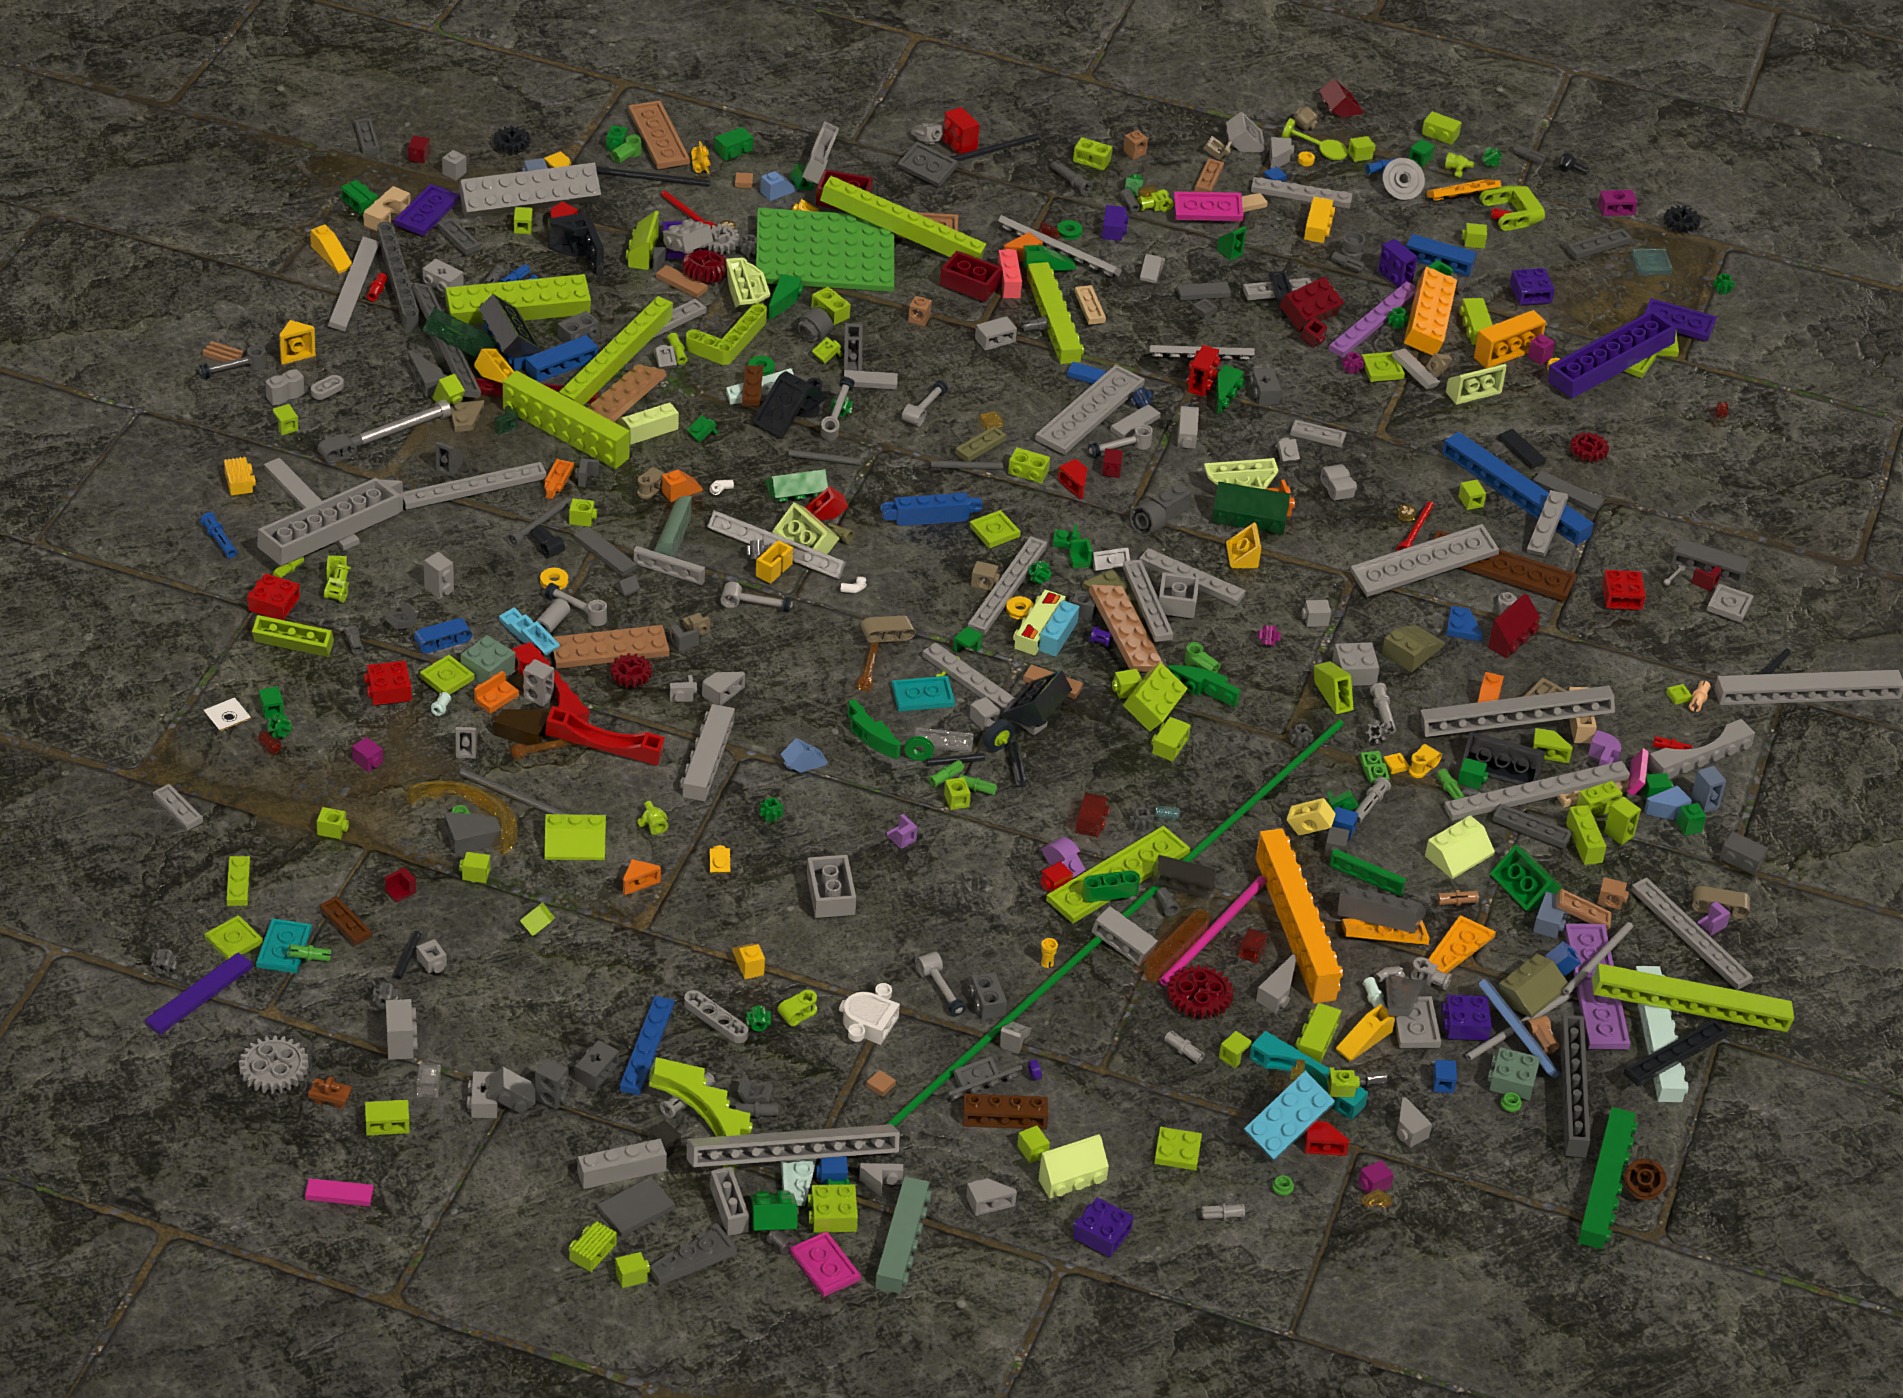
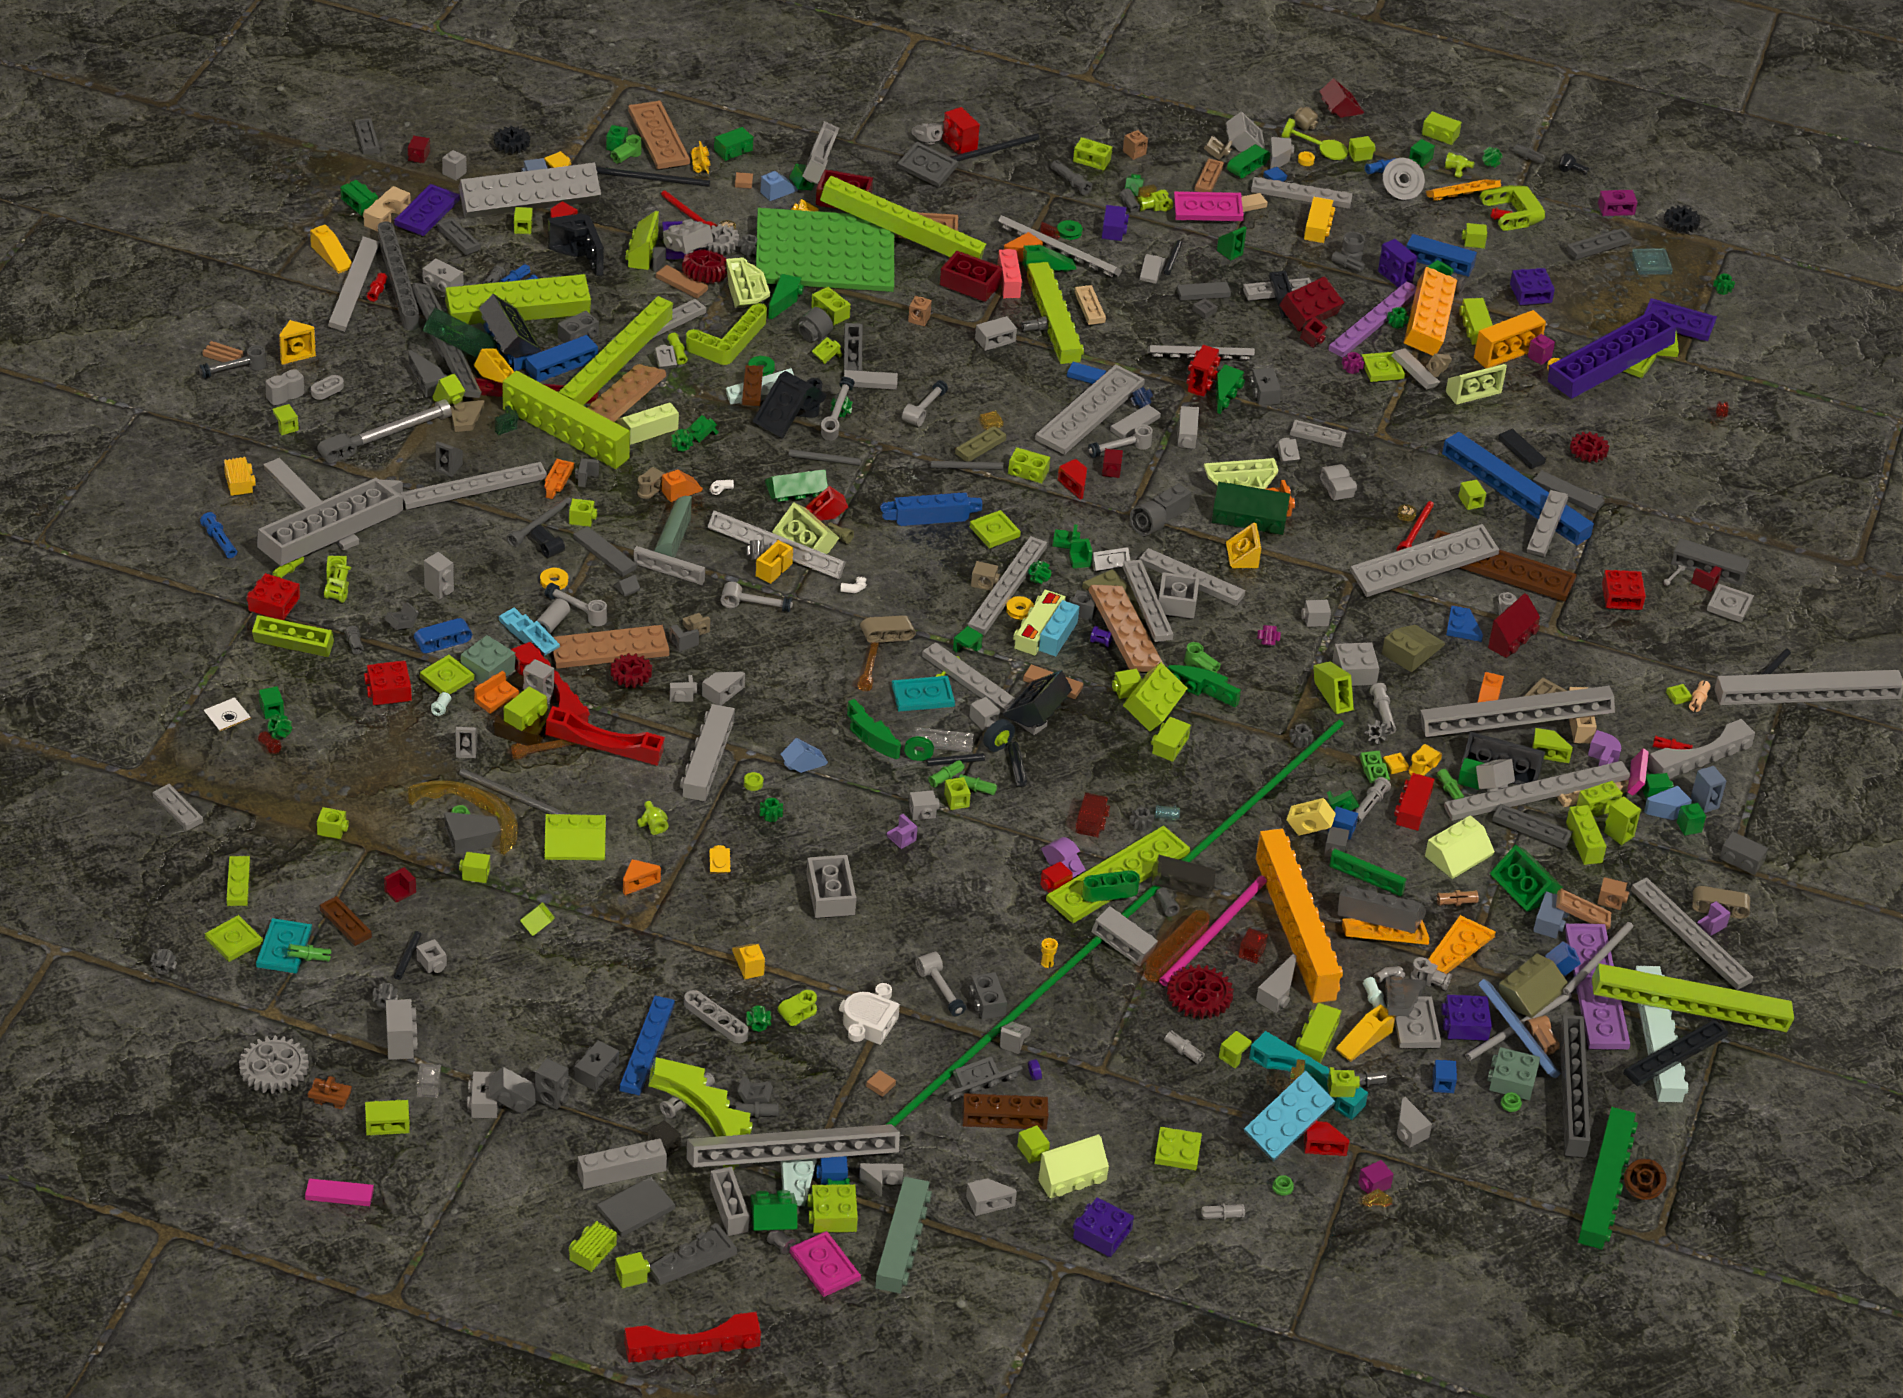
(198, 993): dark purple tile -> none
(367, 754): magenta brick -> none
(525, 708): none -> lime brick
(647, 1343): none -> red arch
(682, 440): none -> green gear
(753, 781): none -> lime tile
(923, 805): none -> light grey brick
(1172, 258): none -> black bar
(1248, 161): none -> green beam
(1414, 801): none -> red brick
(1495, 774): none -> light grey brick

